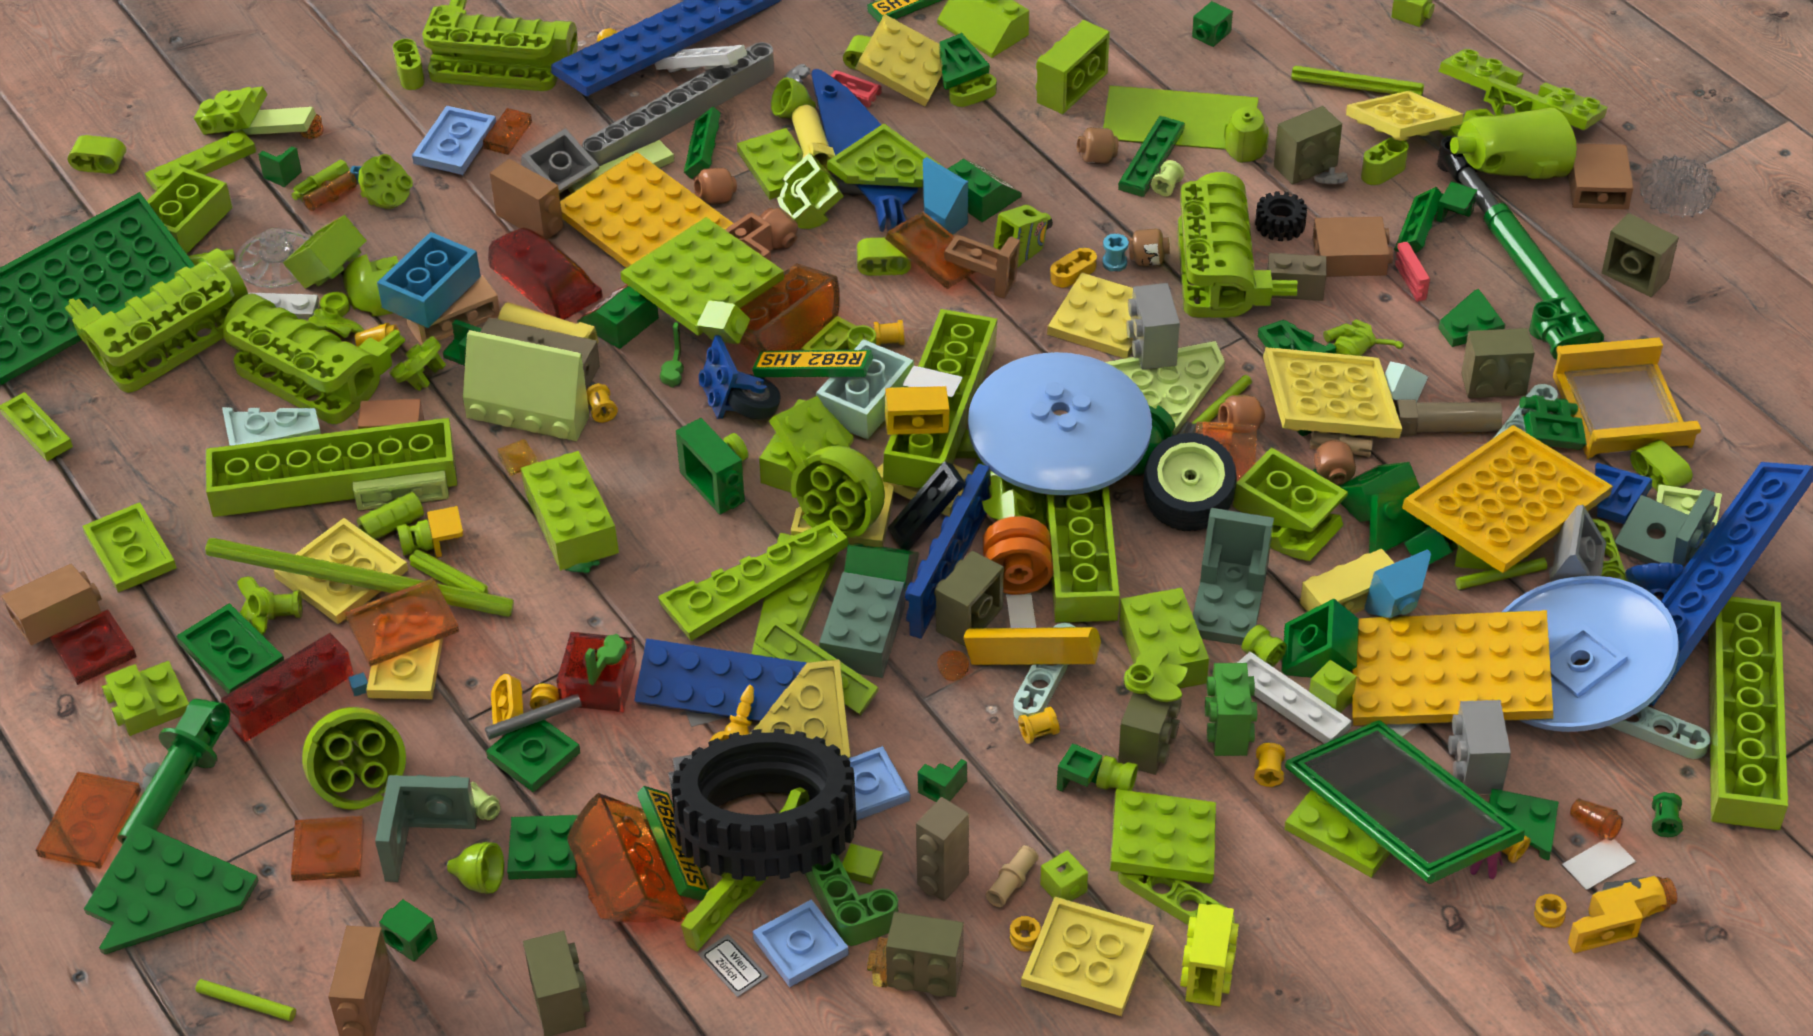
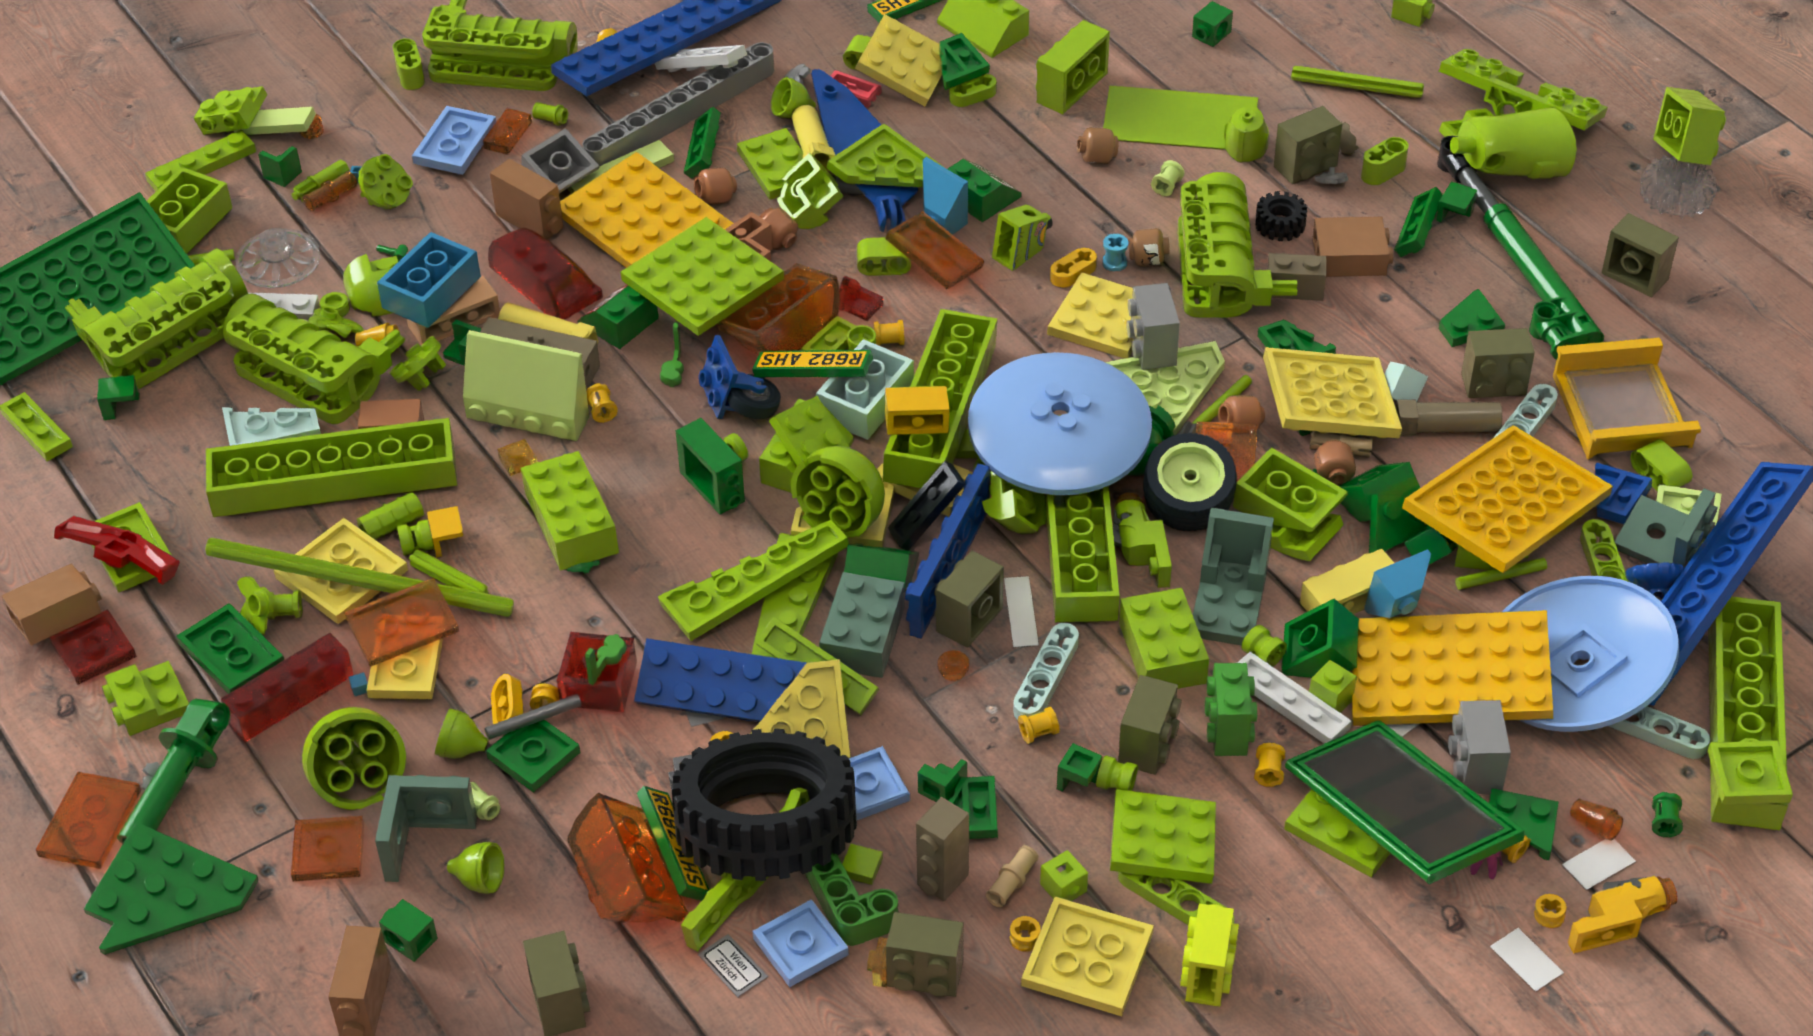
(96, 154): lime beam -> none
(116, 390): none -> green panel
(119, 547): none -> red plate
(245, 1000): lime bar -> none
(325, 252): lime brick -> none
(376, 492): yellowish green tile -> none
(400, 252): none -> green hand
(459, 736): none -> lime helmet
(541, 848): green plate -> none
(555, 114): none -> lime pin
(723, 320): lime brick -> none
(740, 723): yellow bar -> none
(858, 300): none -> clear red tile
(928, 378): white sticker -> none
(978, 798): none -> green wing
(987, 260): medium nougat bracket -> none
(1023, 550): orange wheel -> none
(1032, 645): yellow brick -> none
(1141, 539): none -> lime plate
(1151, 156): green tile -> none
(1155, 677): lime plate -> none
(1347, 141): none -> dark tan plate
(1355, 338): lime piece -> none
(1404, 115): light yellow plate -> none
(1412, 271): coral tile -> none
(1526, 959): none -> white sticker
(1556, 428): green plate -> none
(1578, 547): light grey slope -> none
(1601, 177): medium nougat brick -> none
(1689, 126): none -> lime brick
(1750, 772): none -> lime plate

